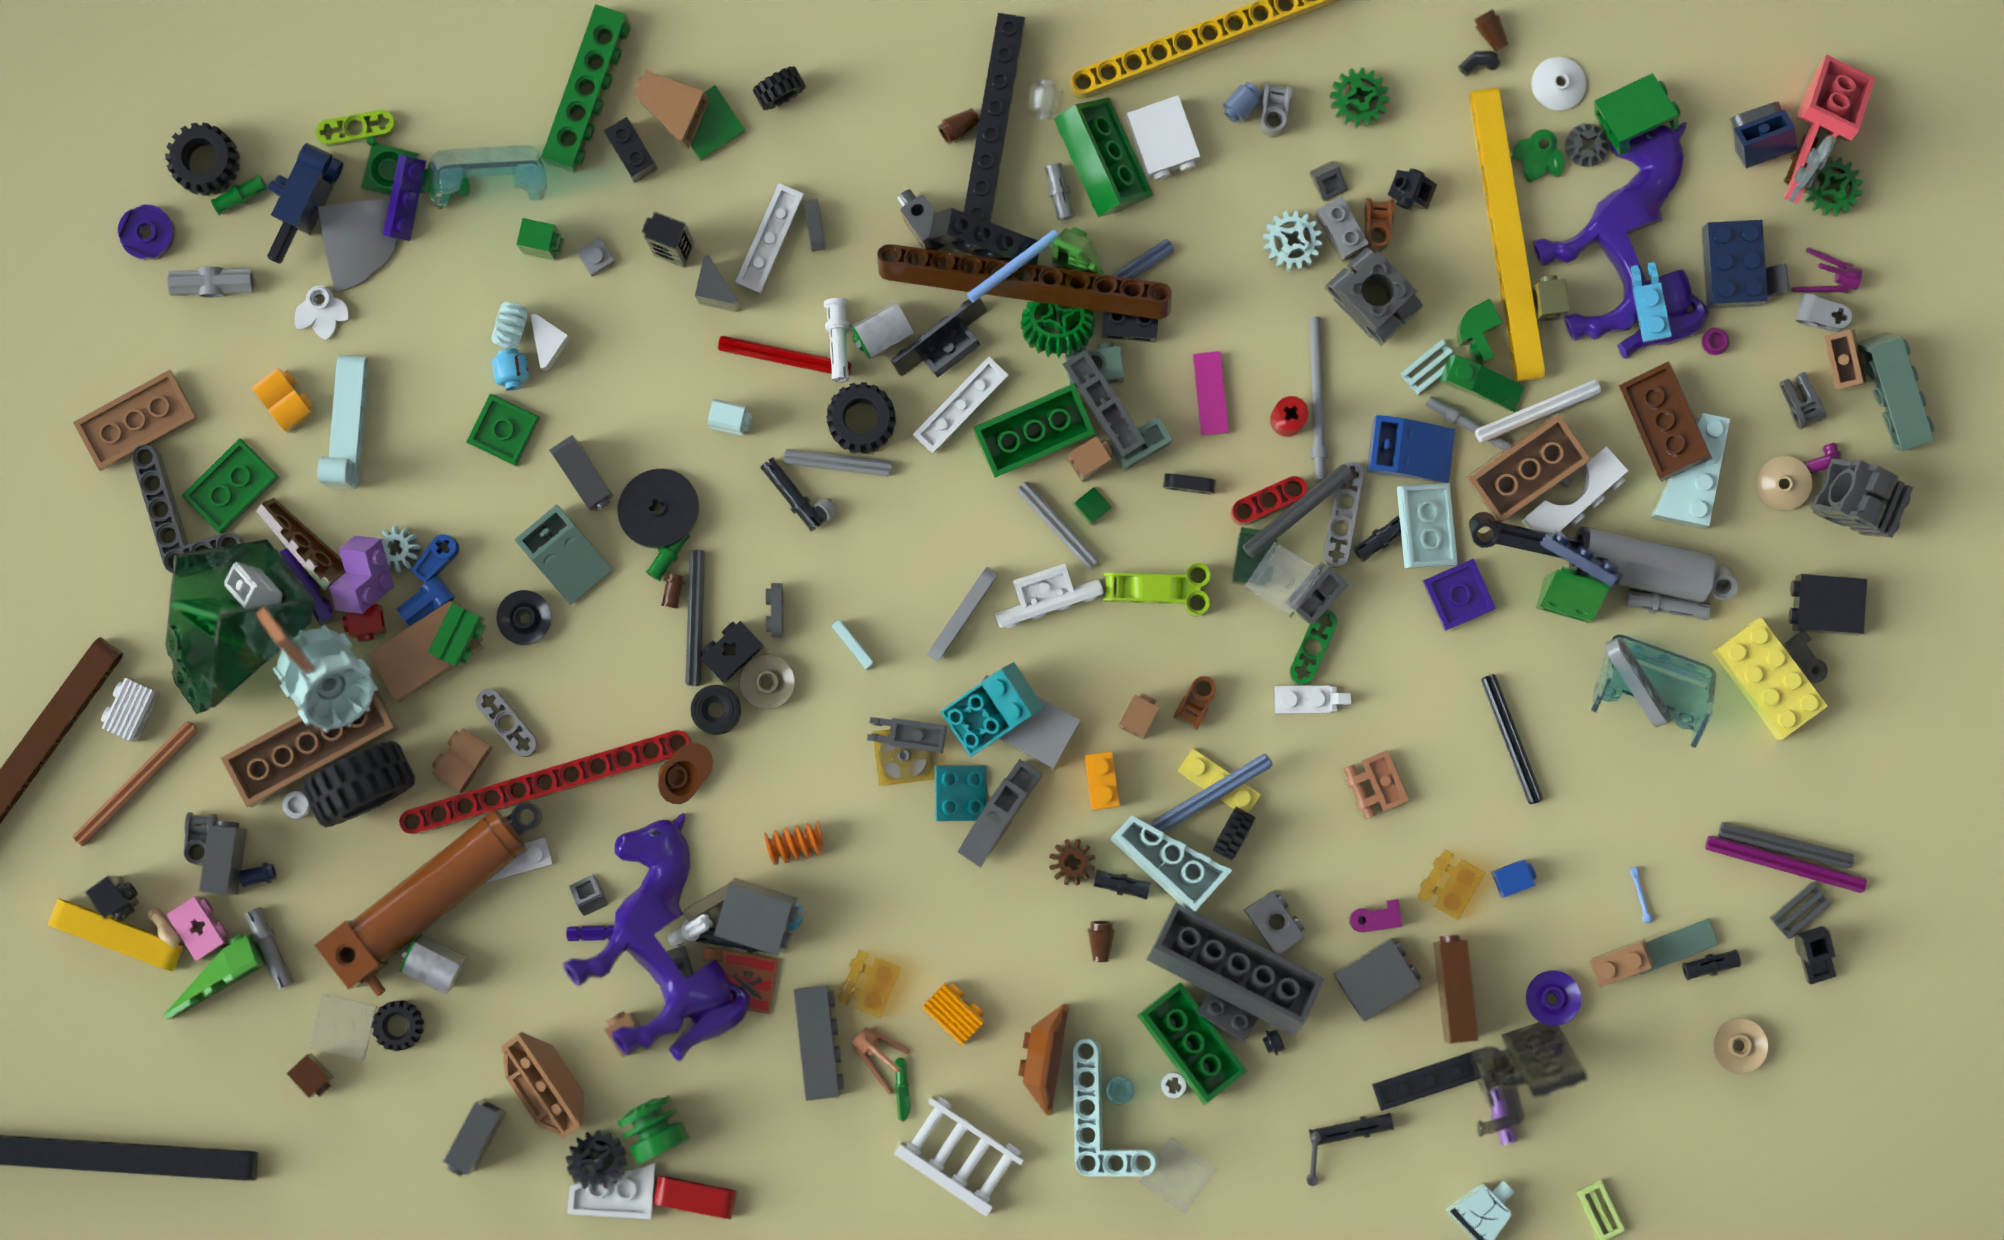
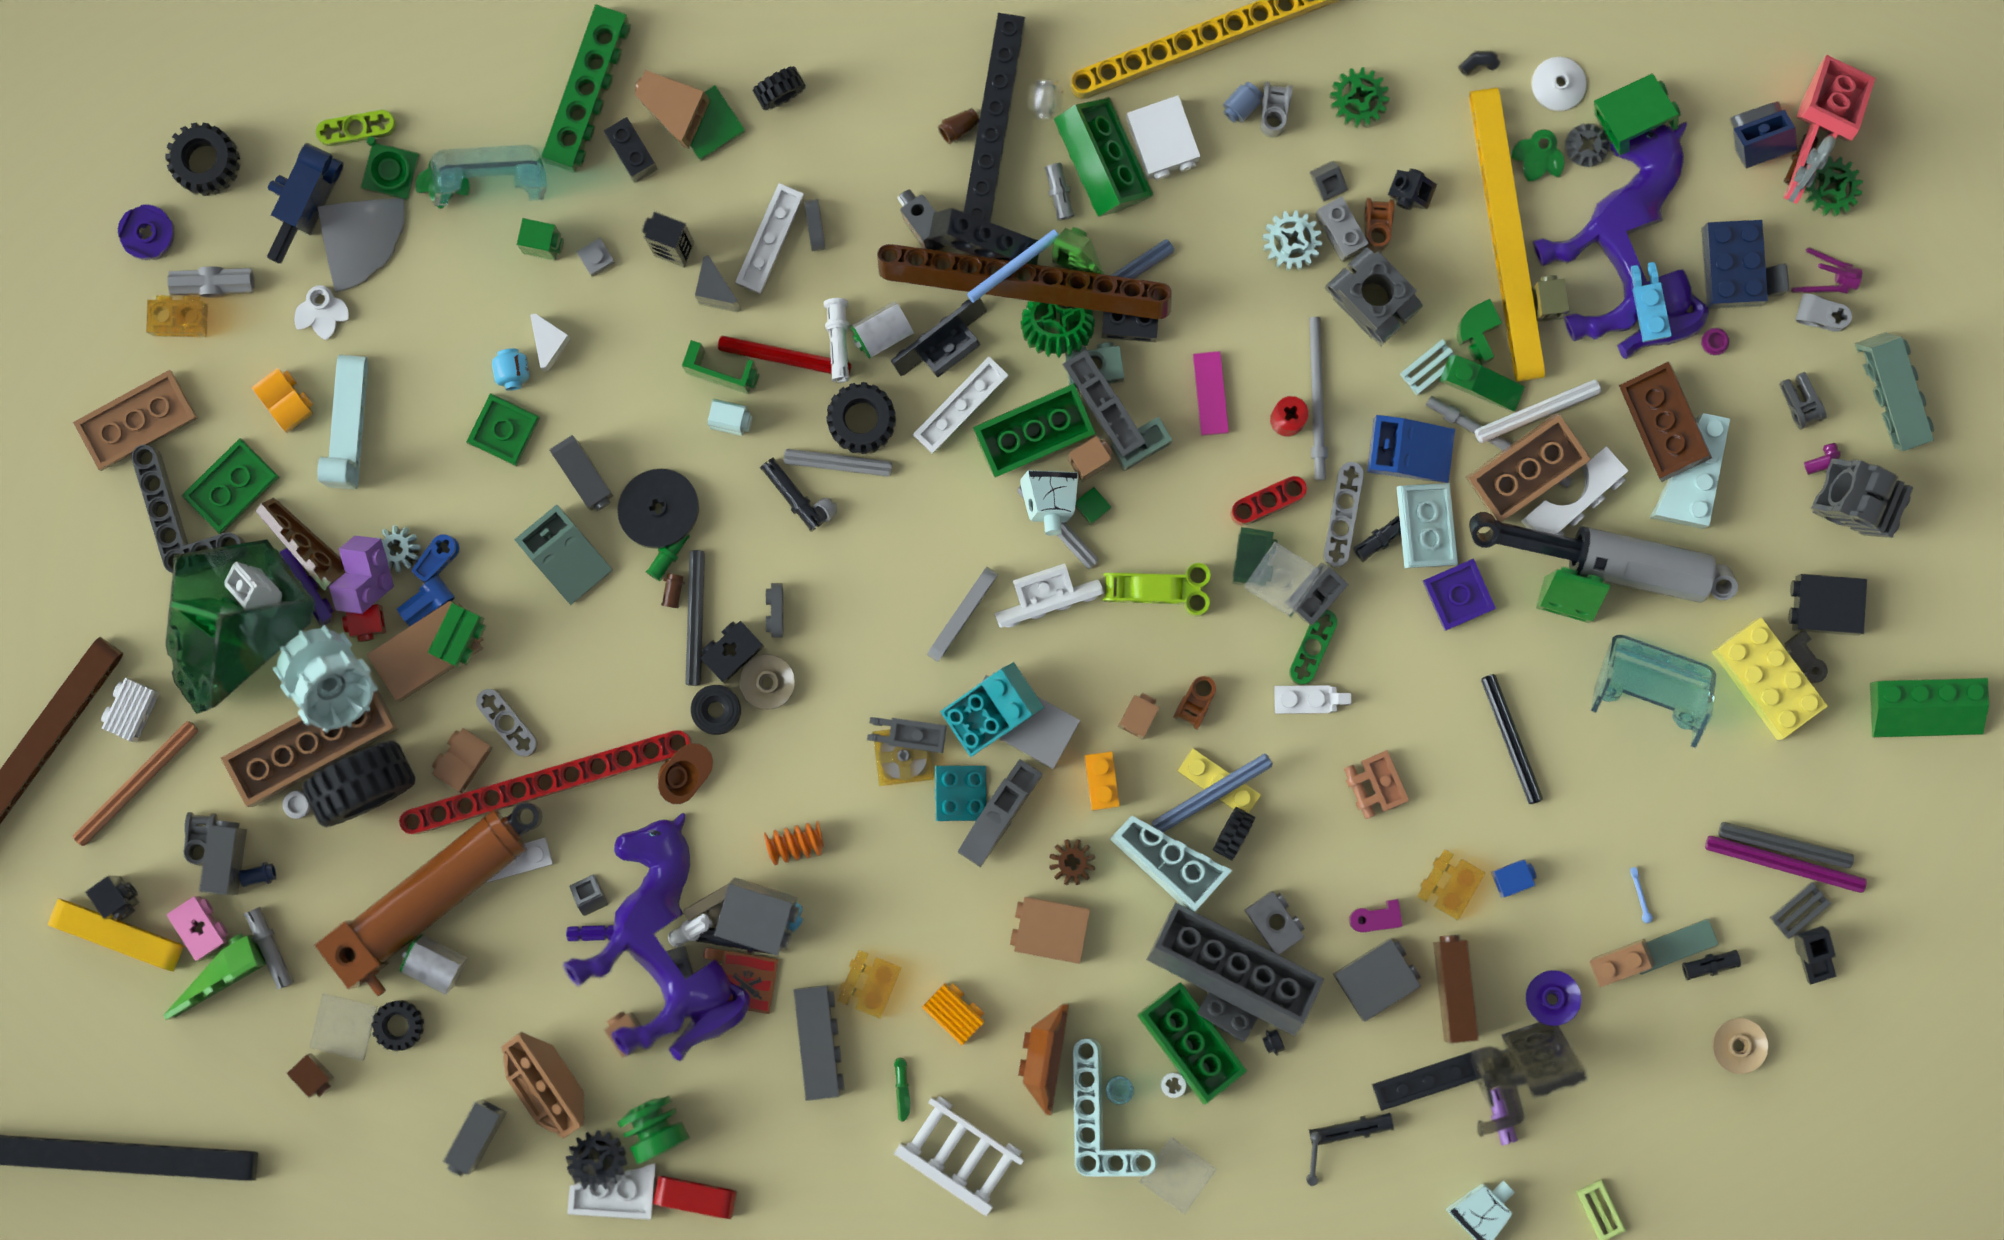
(165, 931): tan piece -> none
(175, 324): none -> clear yellow brick
(239, 194): green pin -> none
(285, 640): nougat tile -> none
(404, 198): dark purple plate -> none
(509, 325): light aqua gear -> none
(510, 612): black dish -> none
(692, 366): none -> green panel
(853, 644): light aqua tile -> none
(868, 1043): nougat plant -> none
(1050, 497): none -> light aqua torso
(1050, 930): none -> medium nougat brick
(1101, 939): reddish brown cone -> none
(1122, 884): black pin -> none
(1189, 484): black beam -> none
(1297, 511): dark grey axle -> none
(1491, 29): reddish brown cone -> none
(1582, 558): dark blue plate -> none
(1638, 682): light grey beam -> none
(1660, 603): light grey pin -> none
(1778, 469): tan dish -> none
(1845, 359): medium nougat brick -> none
(1929, 707): none -> green slope

